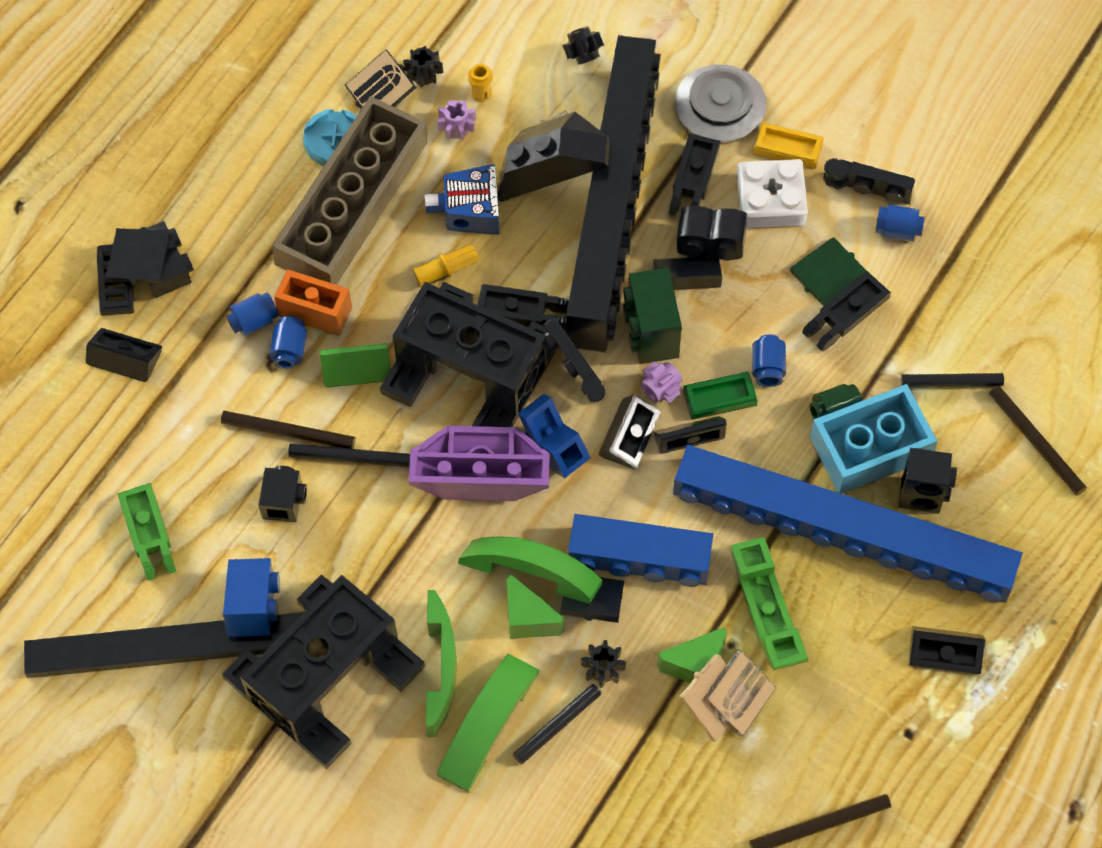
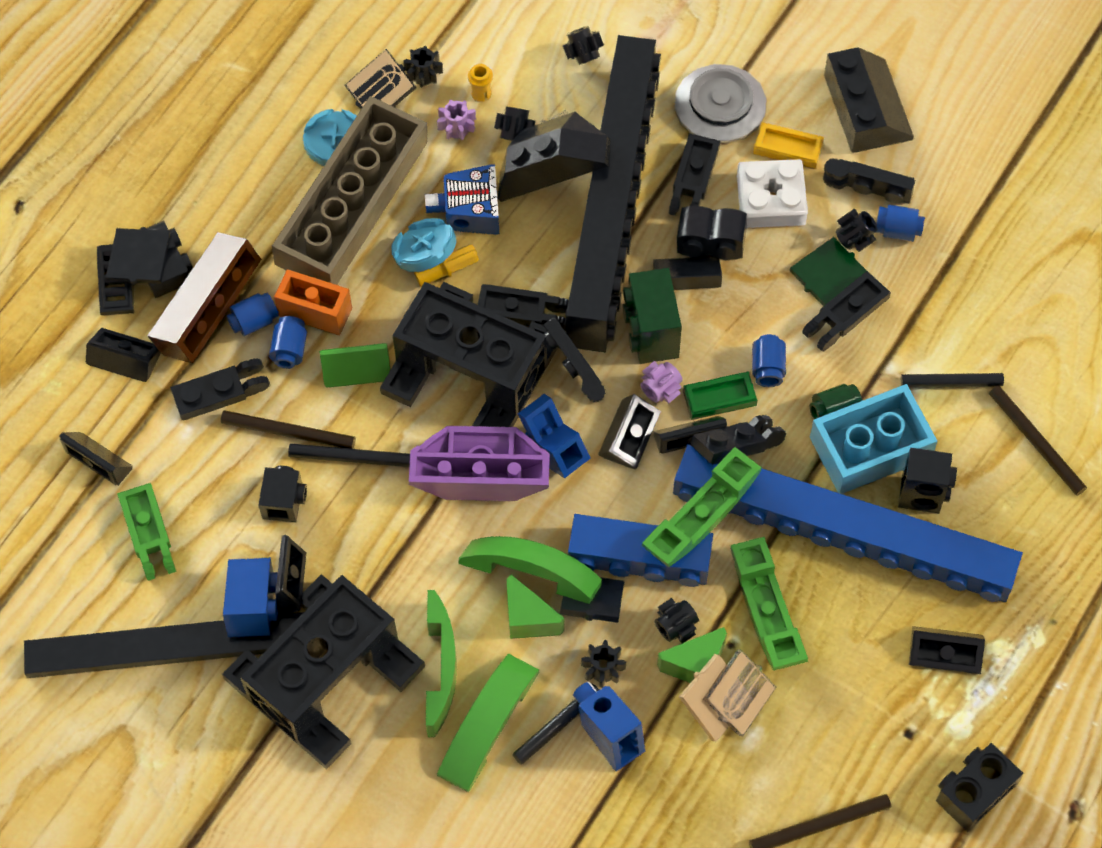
(95, 456): none -> black slope
(204, 297): none -> brick
(218, 389): none -> black hinge
(290, 576): none -> black slope
(424, 245): none -> medium azure tile
(512, 122): none -> black gear
(610, 724): none -> blue torso
(676, 620): none -> black gear
(704, 510): none -> bright green slope
(746, 437): none -> black hinge
(856, 230): none -> black gear
(866, 100): none -> black slope
(984, 791): none -> black brick

